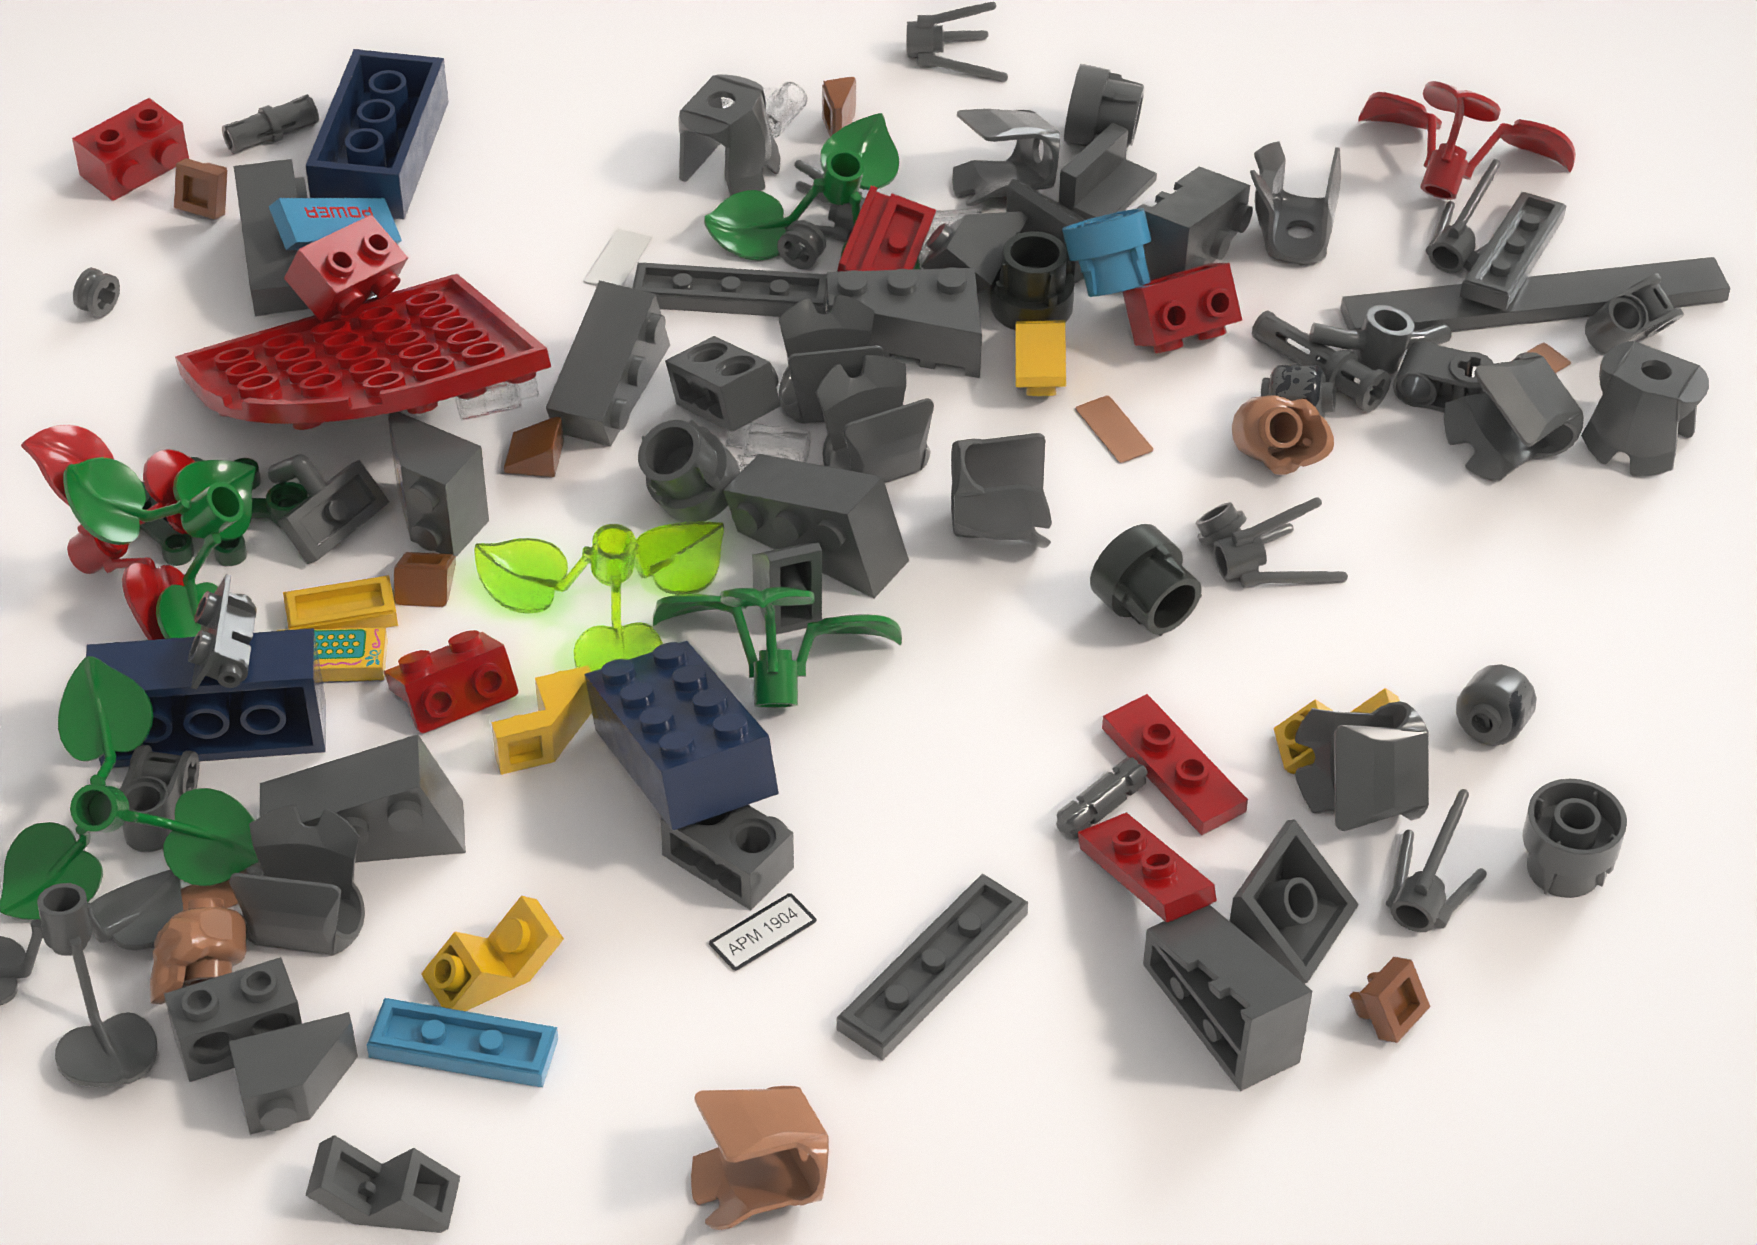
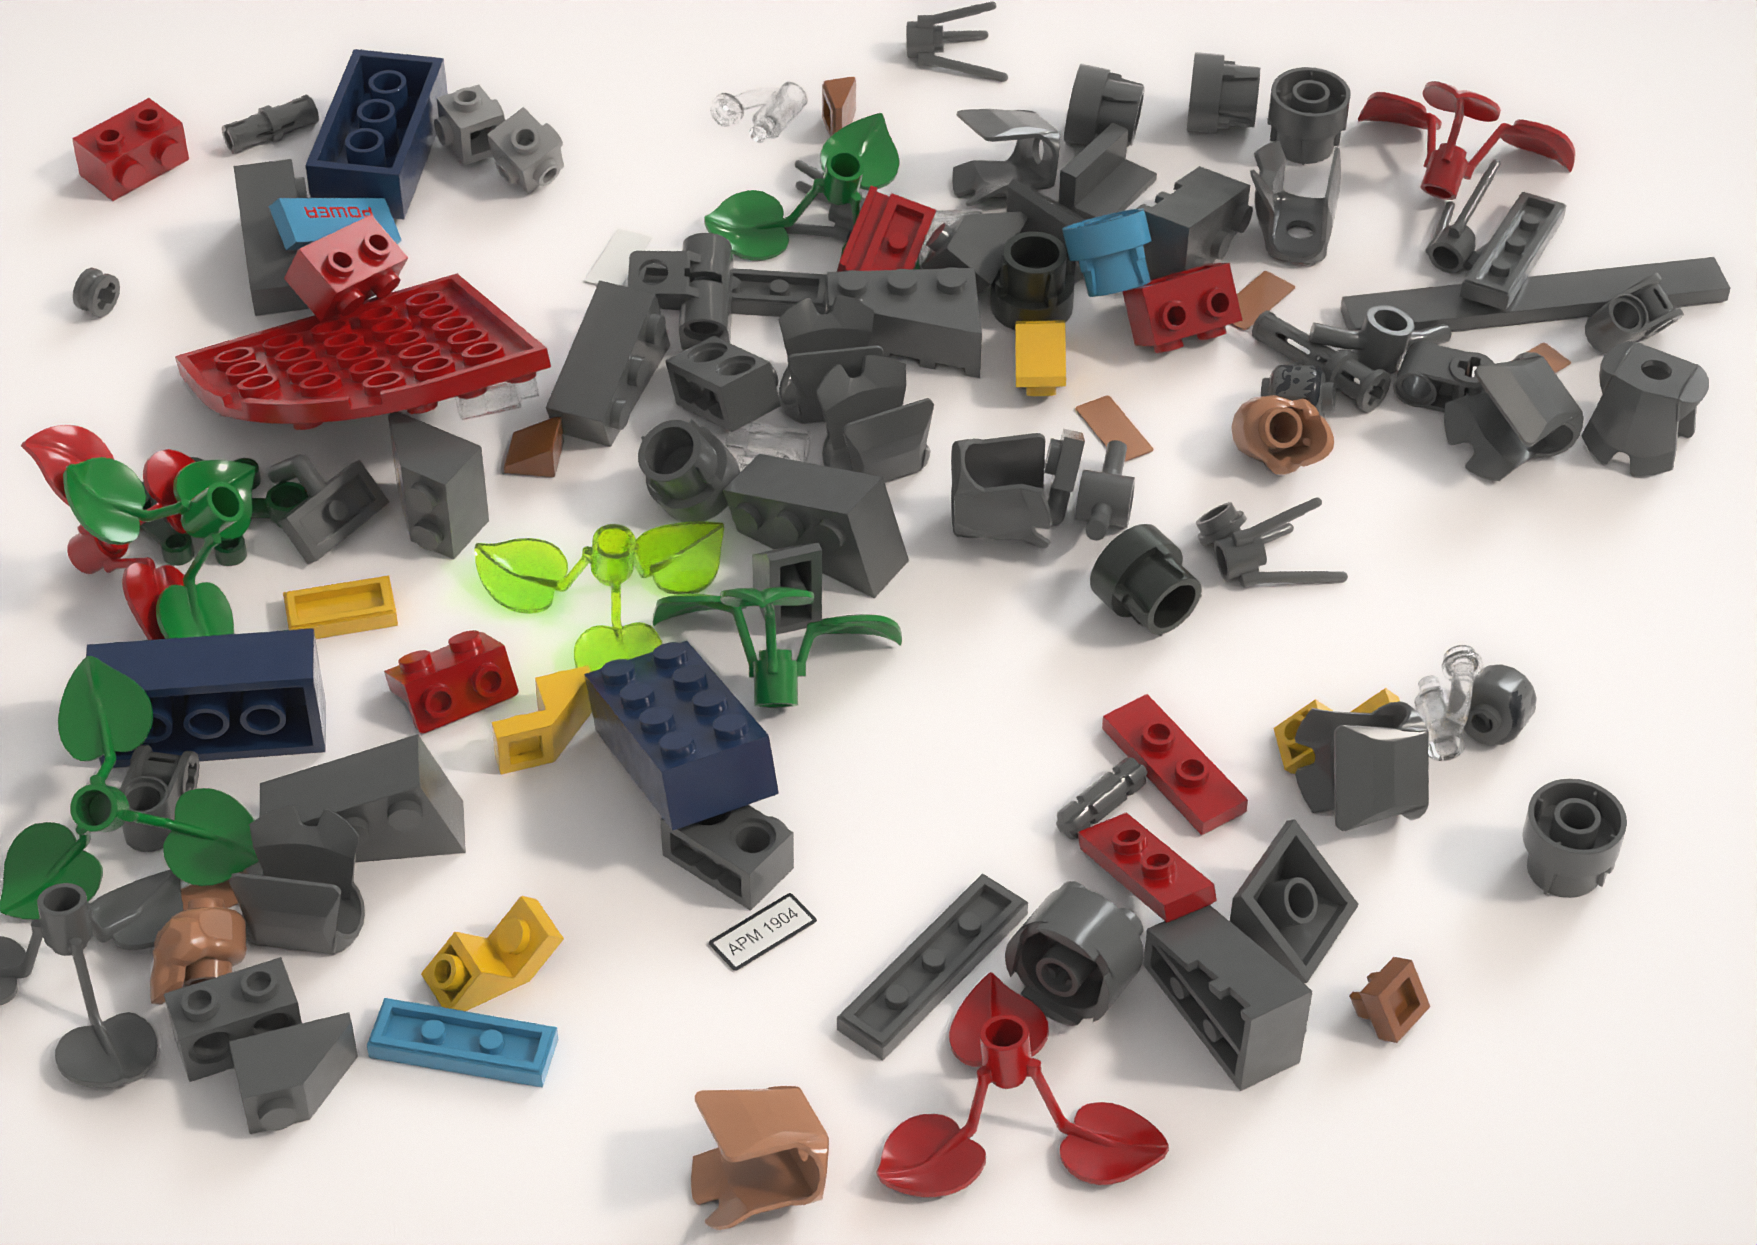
(200, 188): dark orange tile -> none
(224, 636): dark grey hinge -> none
(352, 653): tile -> none
(398, 1194): dark grey slope -> none
(423, 579): dark orange slope -> none
(466, 121): none -> light grey brick
(526, 151): none -> light grey brick
(700, 278): none -> dark grey piece
(739, 128): dark grey piece -> none
(809, 236): dark grey bush -> none
(1000, 1035): none -> red plant
(1063, 464): none -> dark grey plate
(1076, 954): none -> dark grey brick
(1107, 495): none -> dark grey piece
(1222, 94): none -> dark grey piece
(1261, 296): none -> nougat sticker
(1308, 113): none -> dark grey piece
(1420, 899): dark grey plant -> none
(1446, 709): none -> clear plant

